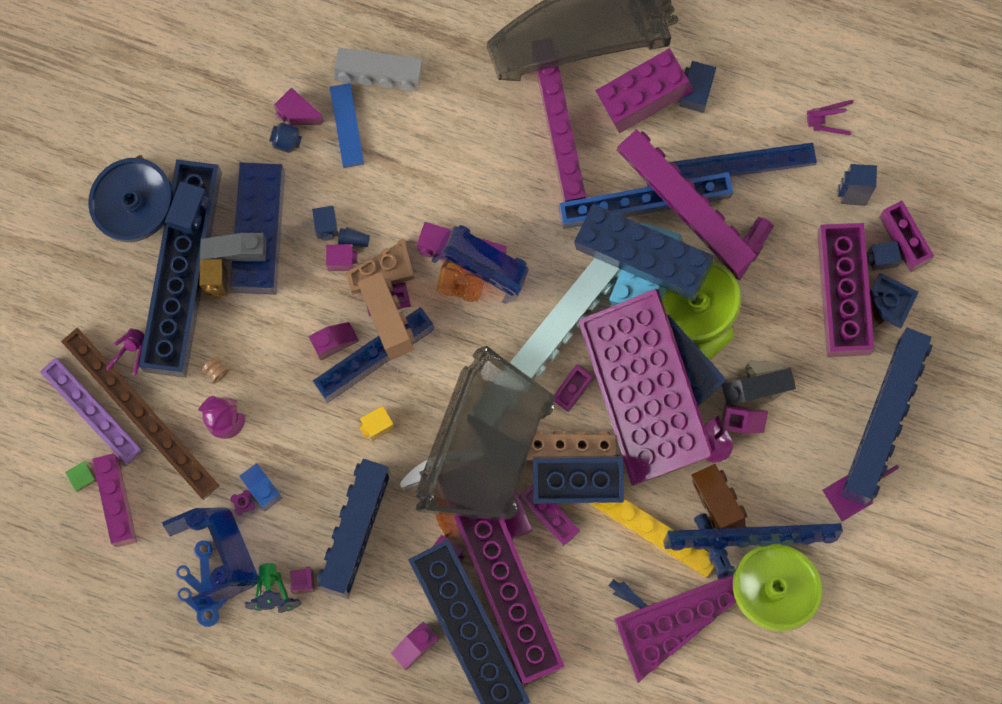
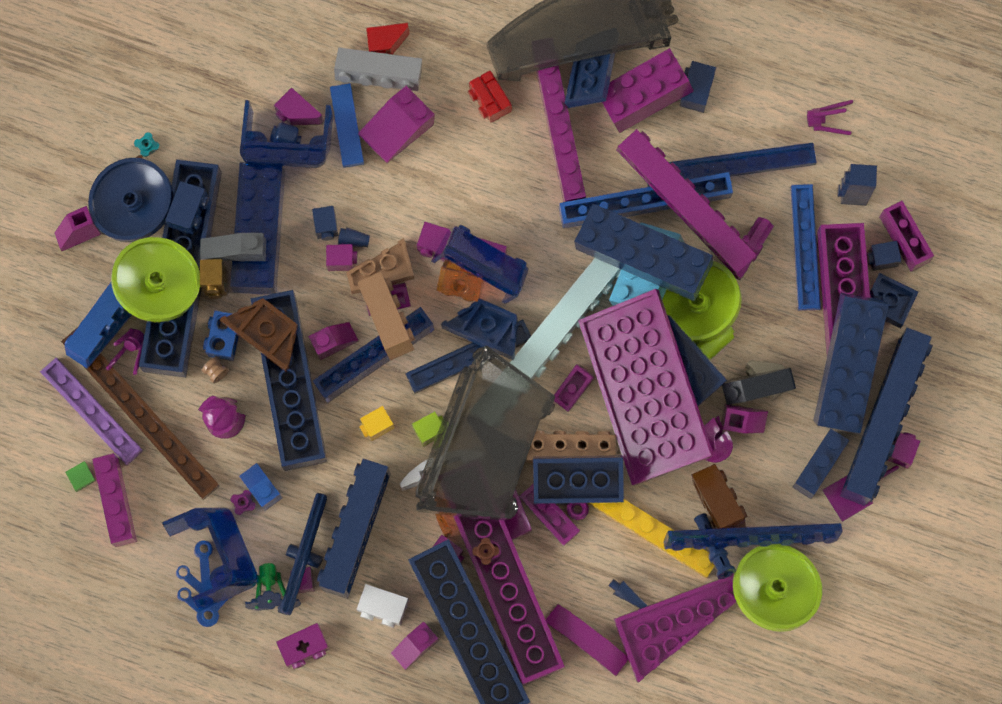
(76, 229): none -> magenta slope
(97, 329): none -> blue wedge
(146, 150): none -> teal plate
(155, 279): none -> lime dish
(220, 335): none -> blue brick
(256, 149): none -> clear blue windscreen
(265, 330): none -> reddish brown wing
(293, 397): none -> dark blue brick
(303, 554): none -> dark blue axle
(310, 636): none -> magenta brick
(314, 559): none -> dark blue hinge
(382, 605): none -> white brick
(387, 38): none -> red slope
(397, 124): none -> magenta slope
(427, 428): none -> lime brick
(453, 363): none -> dark blue tile
(485, 557): none -> copper plate
(486, 326): none -> dark blue wing
(489, 96): none -> red brick
(577, 516): none -> magenta plate
(587, 639): none -> magenta slope
(589, 80): none -> dark blue plate
(805, 247): none -> blue tile
(820, 463): none -> dark blue brick
(850, 362): none -> dark blue brick
(905, 450): none -> magenta brick

